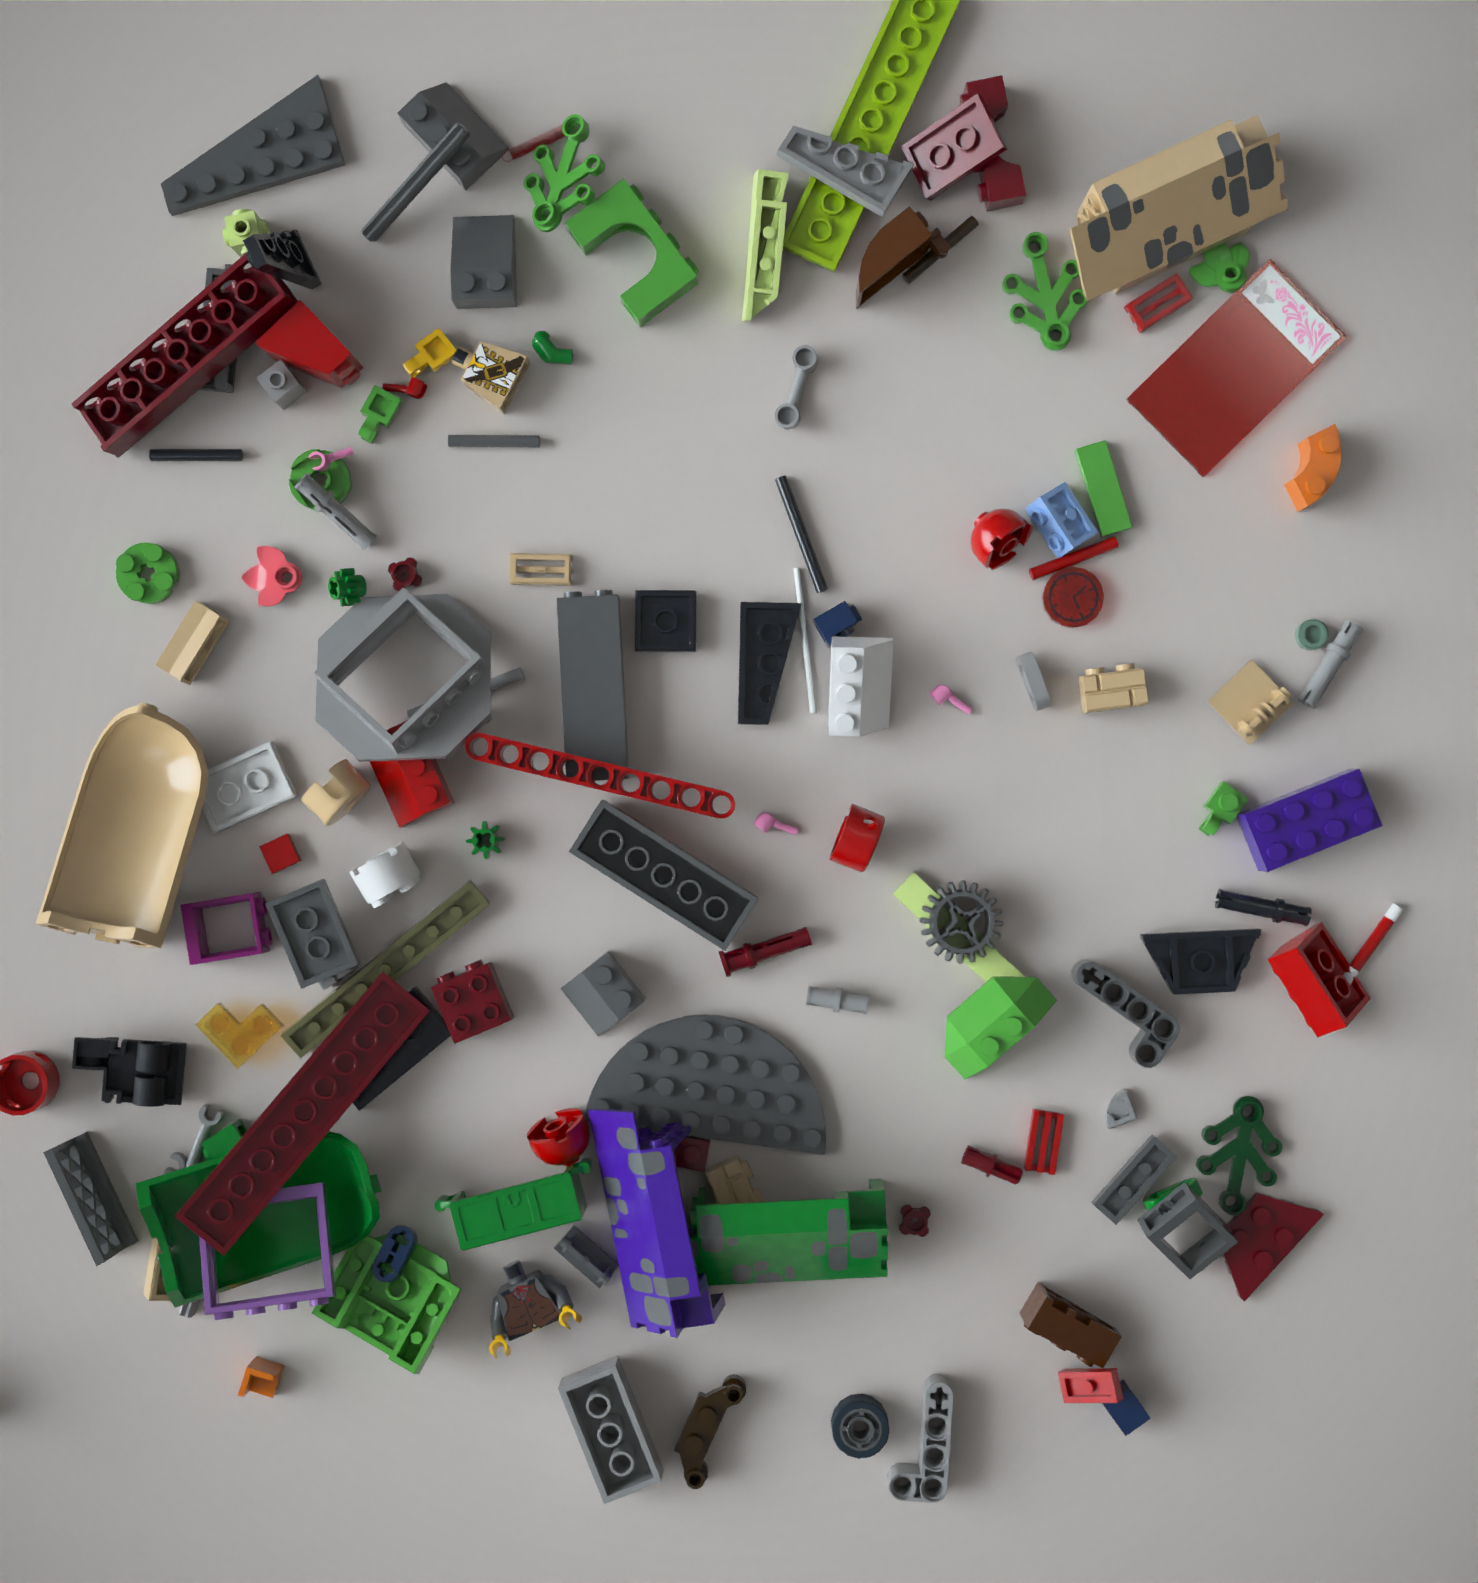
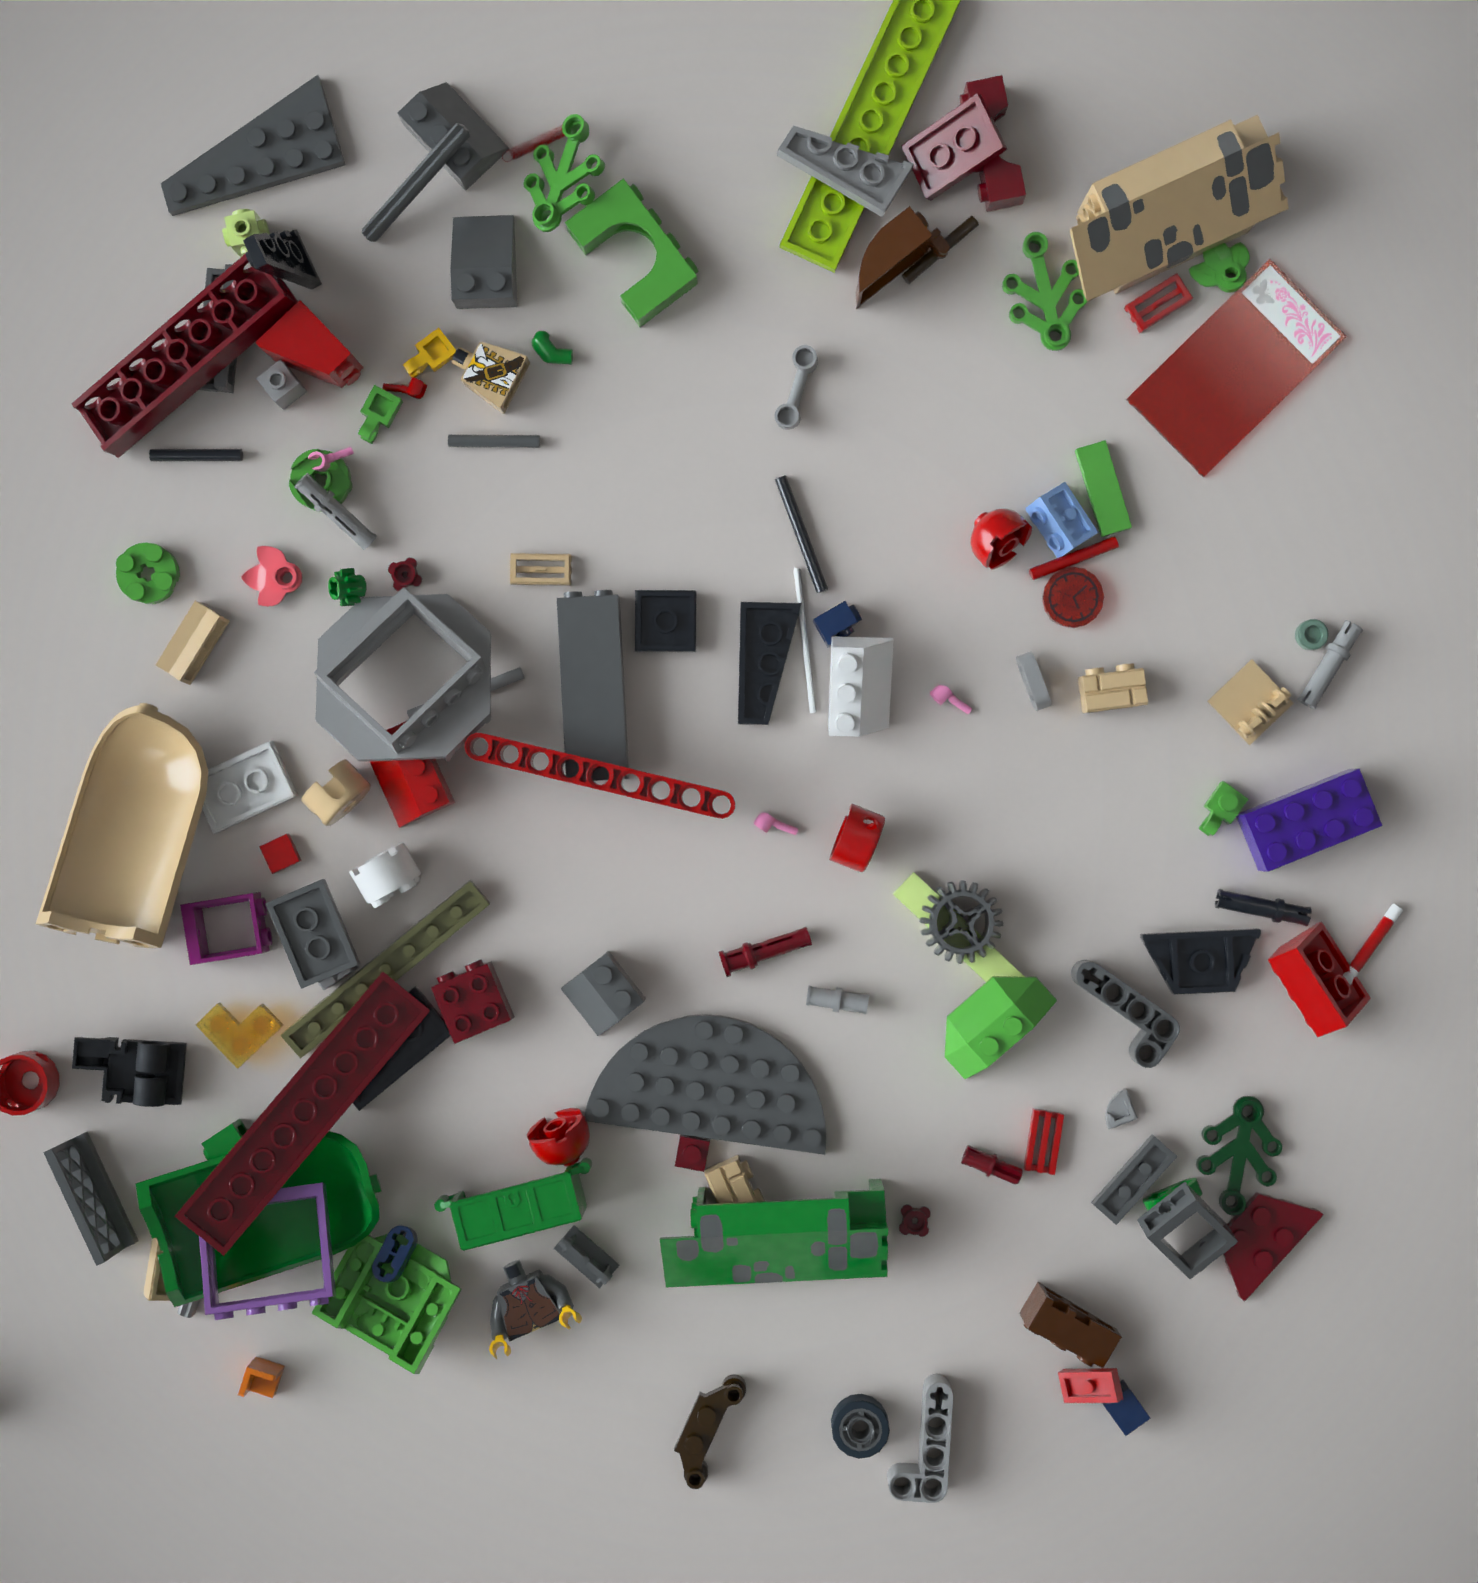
(202, 1135): light grey bar -> none
(477, 840): green gear -> none
(611, 1429): light grey brick -> none
(651, 1224): dark purple panel -> none
(663, 874): dark grey brick -> none
(765, 241): yellowish green wedge -> none
(1317, 467): orange brick -> none

